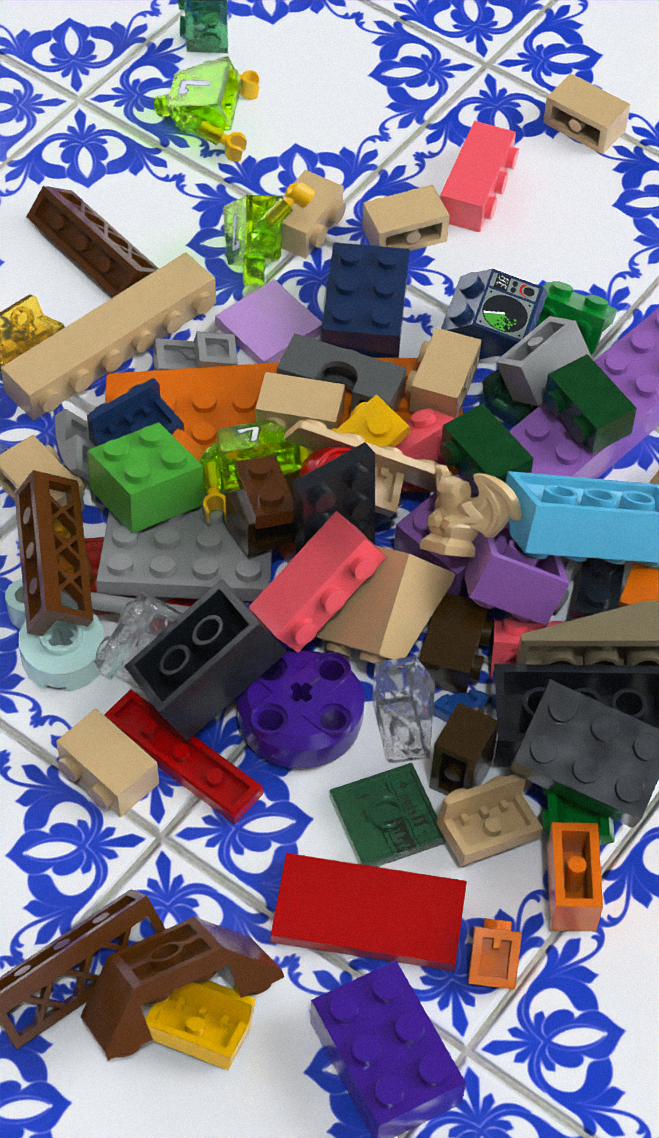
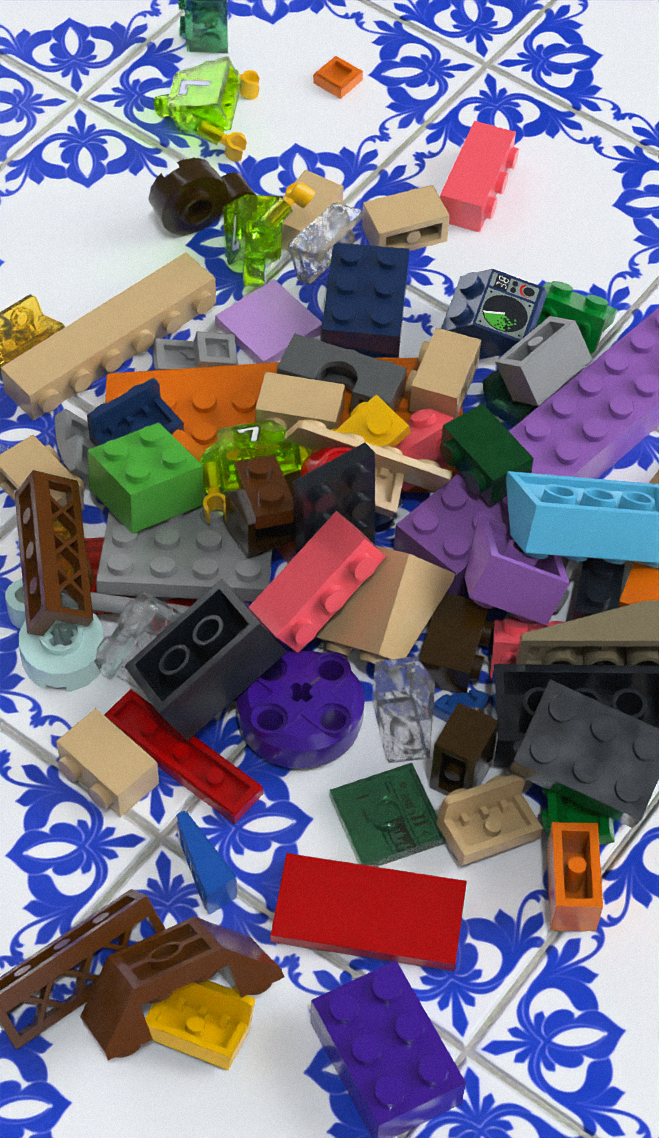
(89, 239): reddish brown fence -> none
(194, 195): none -> dark brown piece
(210, 872): none -> blue slope
(313, 246): none -> clear bracket
(338, 77): none -> orange tile
(461, 518): tan animal -> none
(495, 954): orange bracket -> none
(586, 113): tan brick -> none
(589, 404): dark green brick -> none

